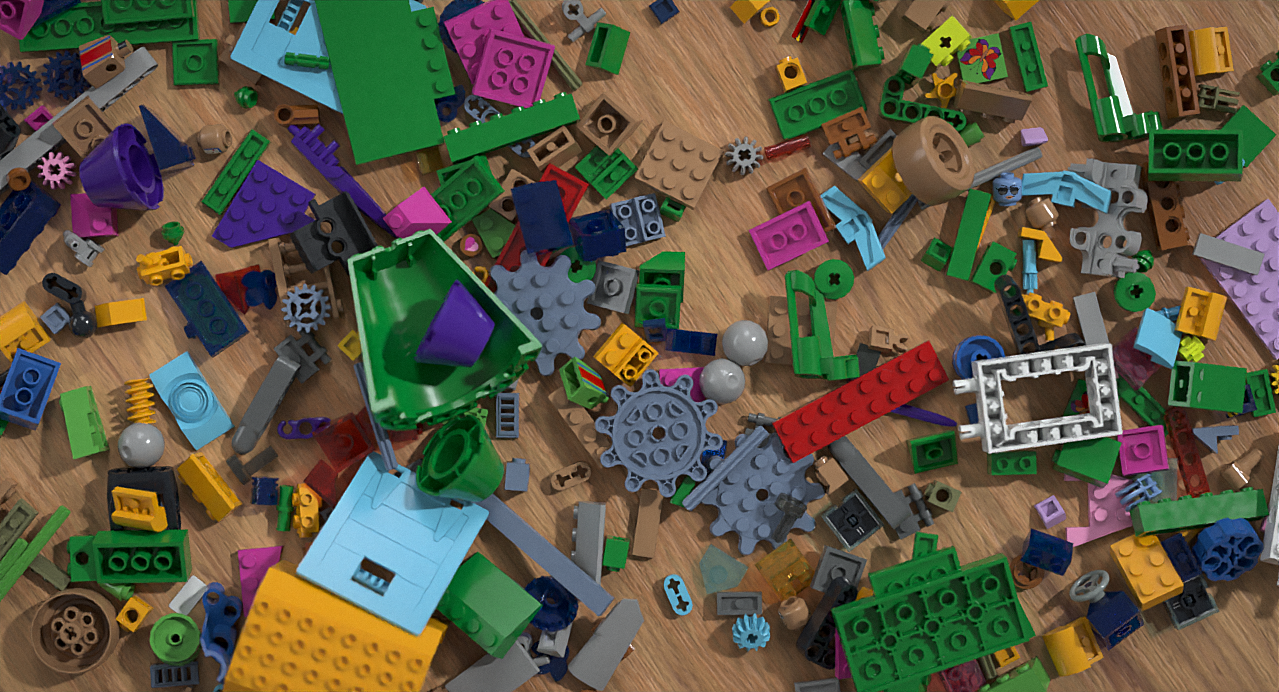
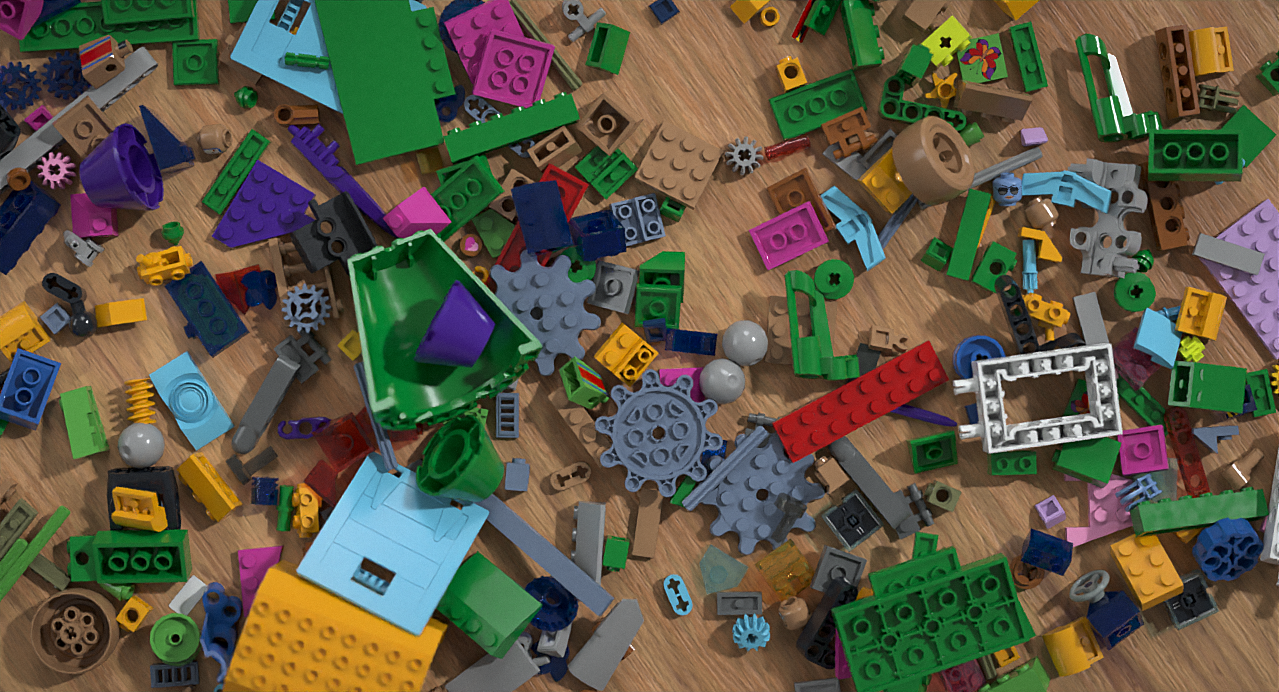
(1181, 557): clear blue brick -> none

